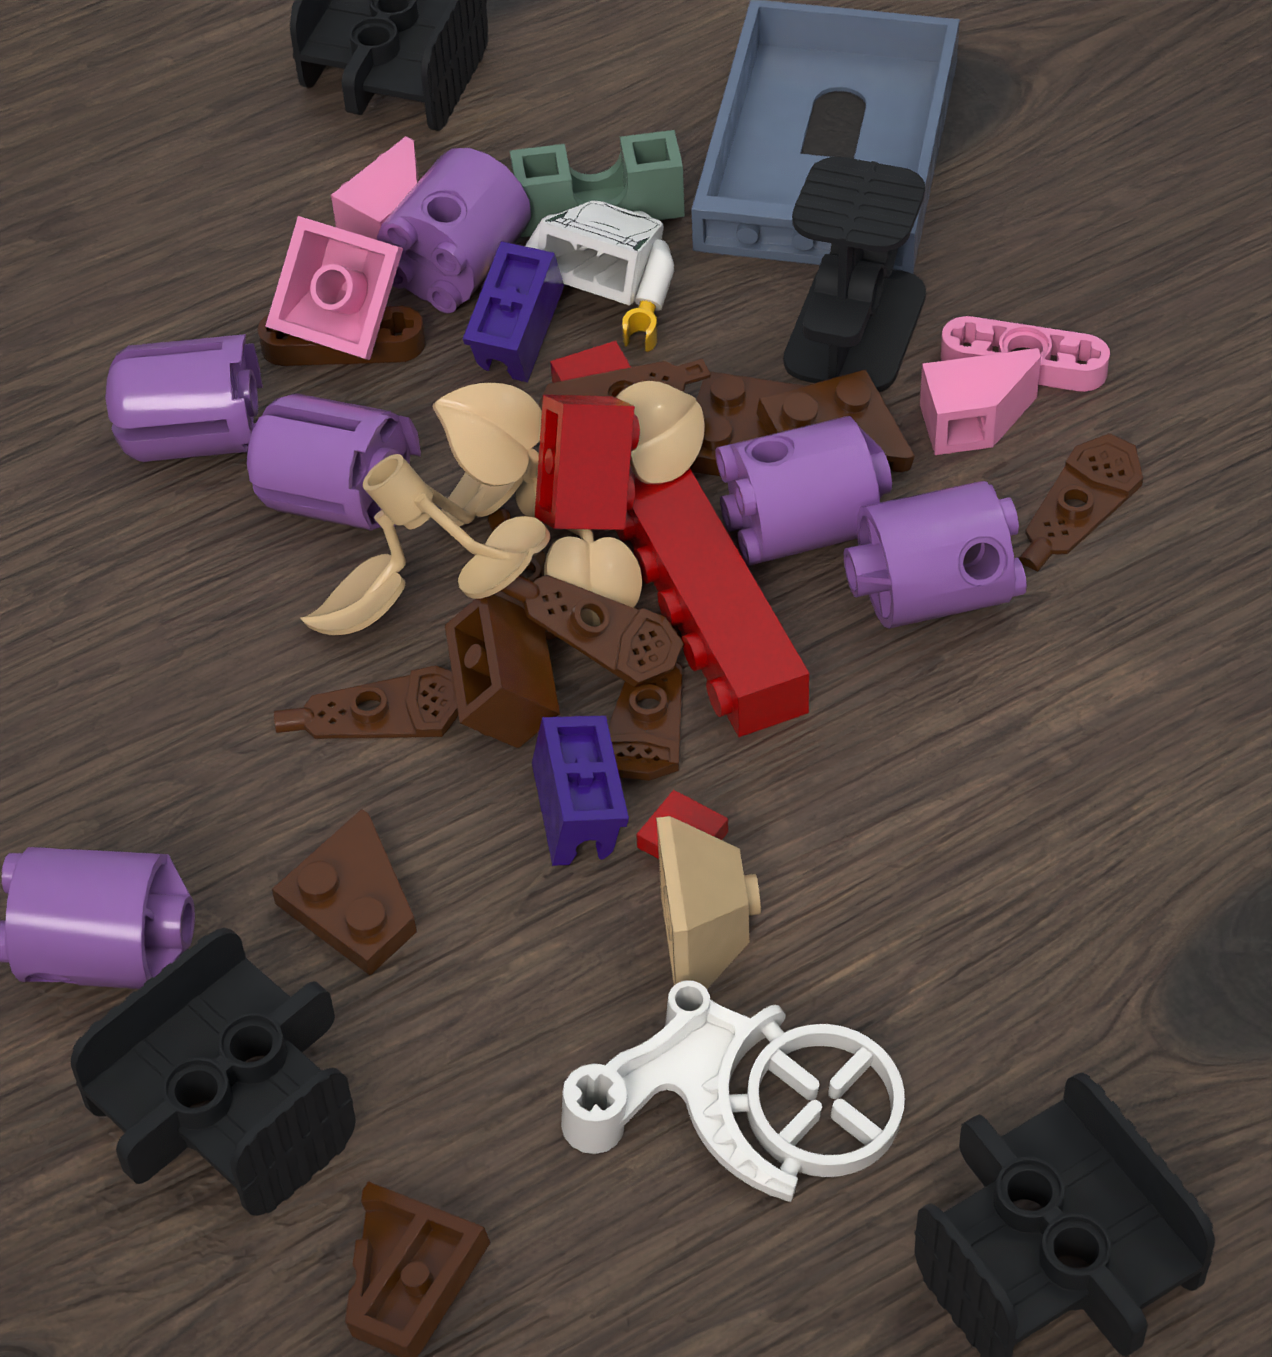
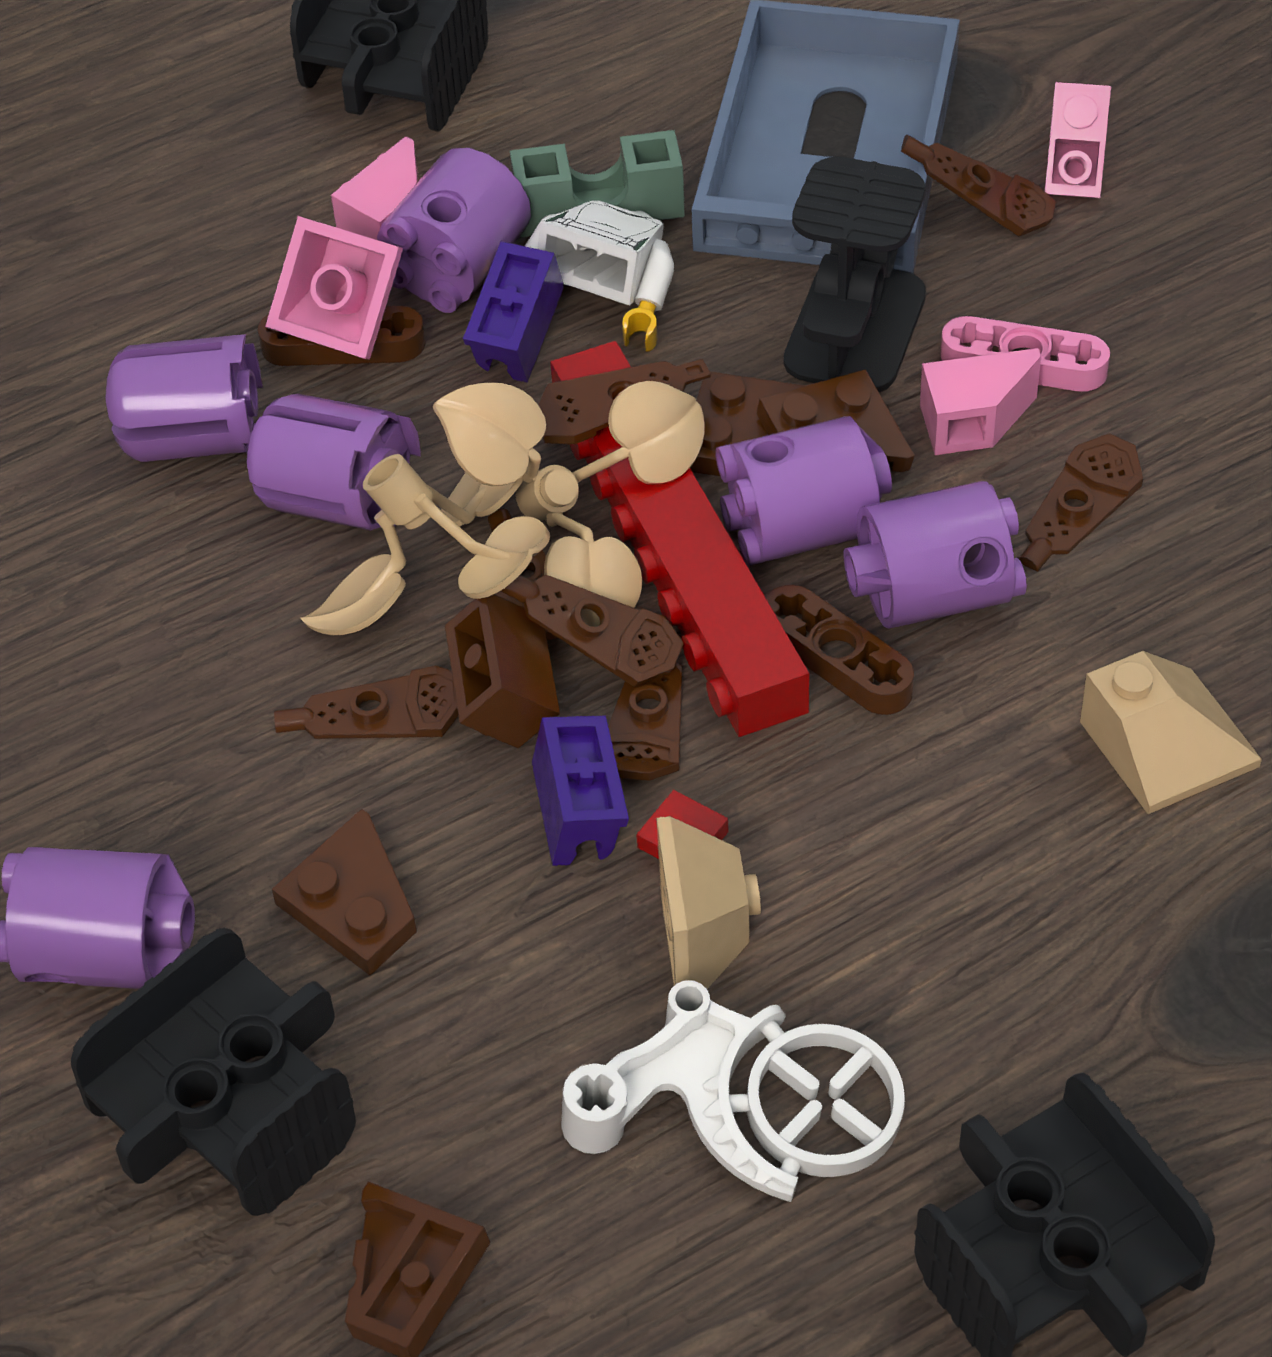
(585, 462): red brick -> none
(849, 672): none -> reddish brown beam
(1006, 199): none -> reddish brown piece
(1077, 140): none -> bright pink slope
(1162, 730): none -> tan slope

